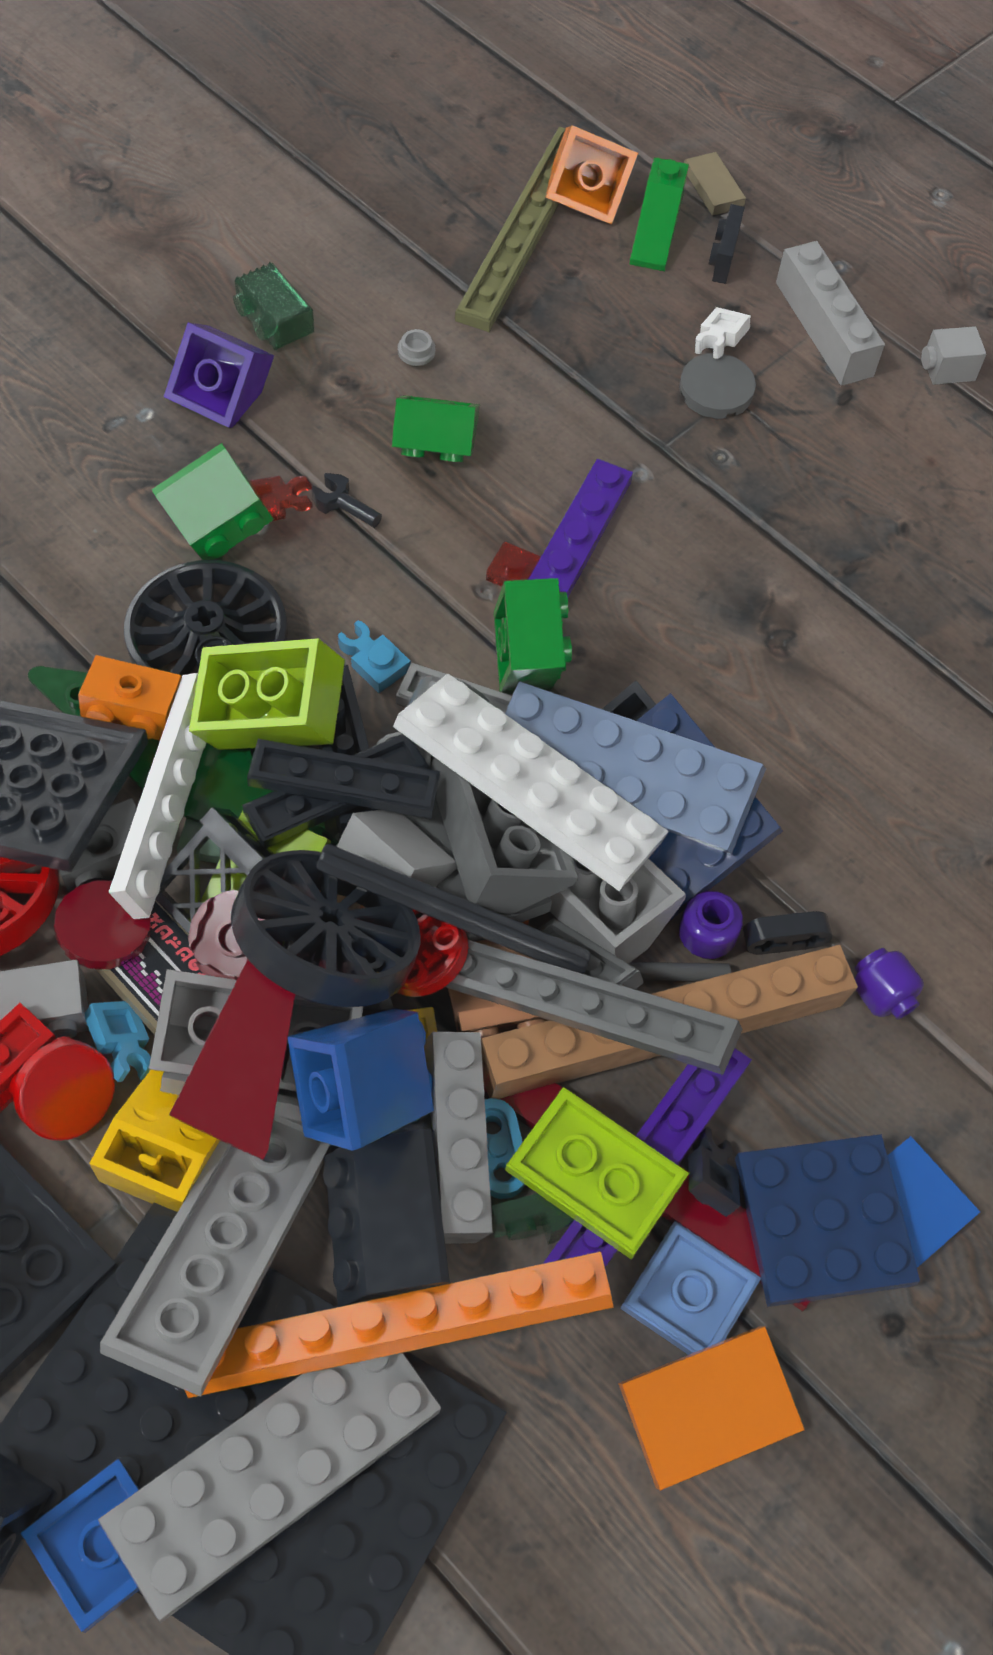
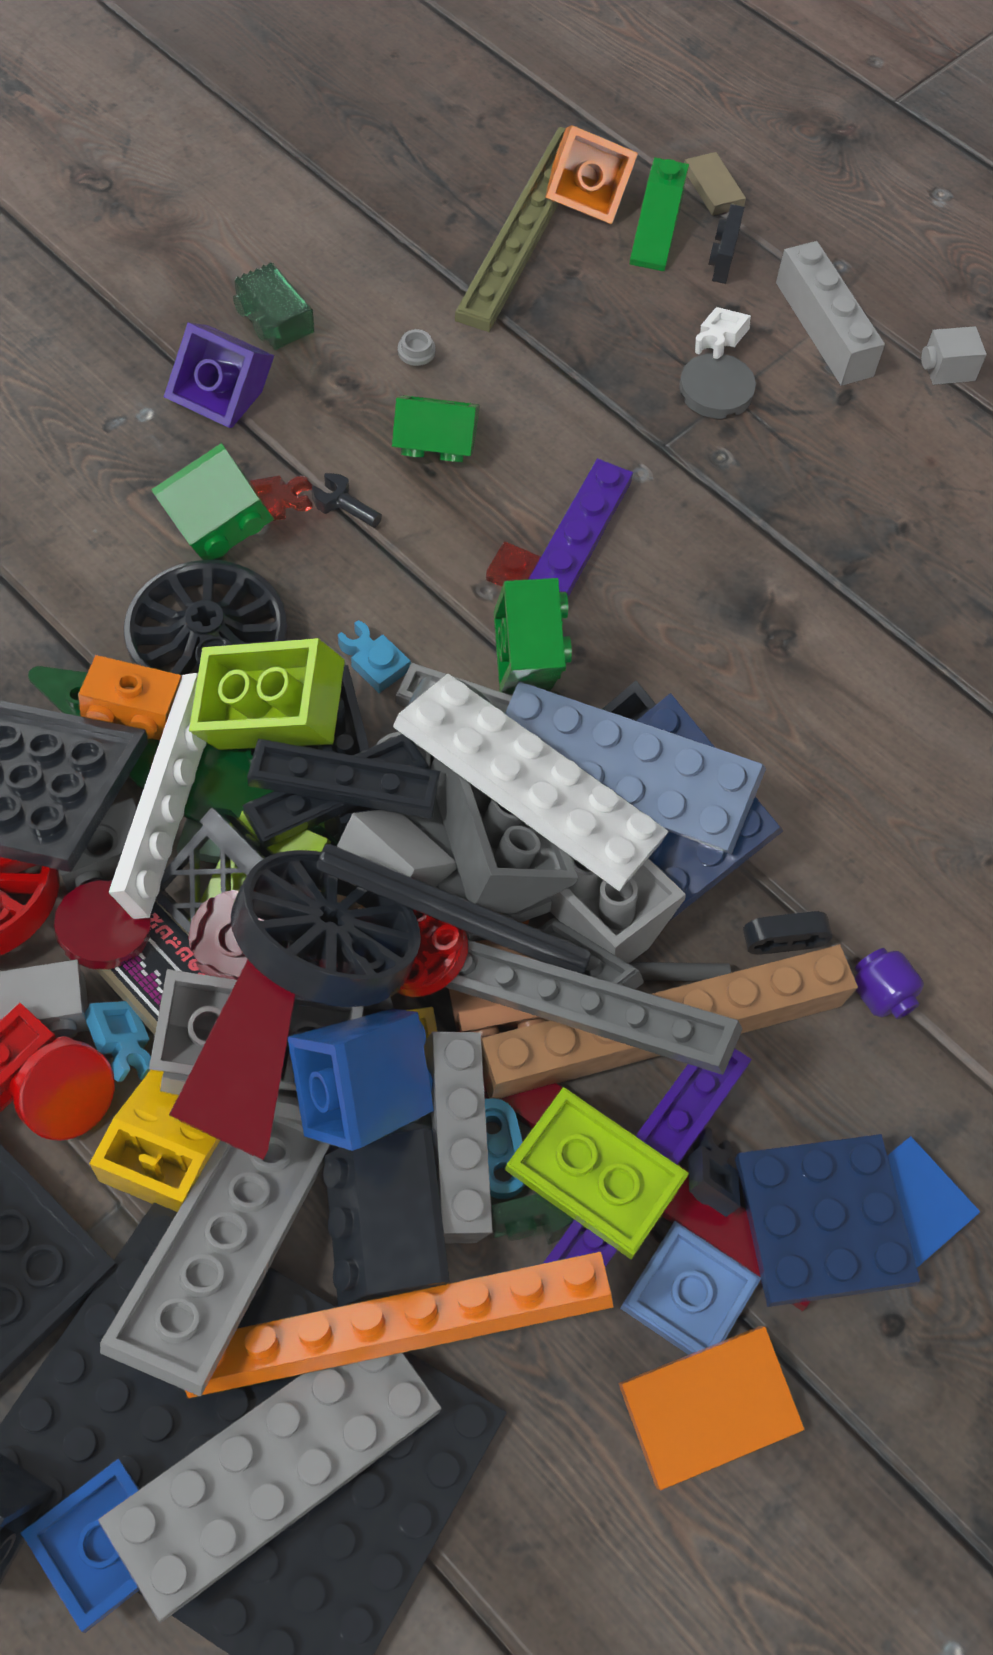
(710, 925): dark purple head -> none

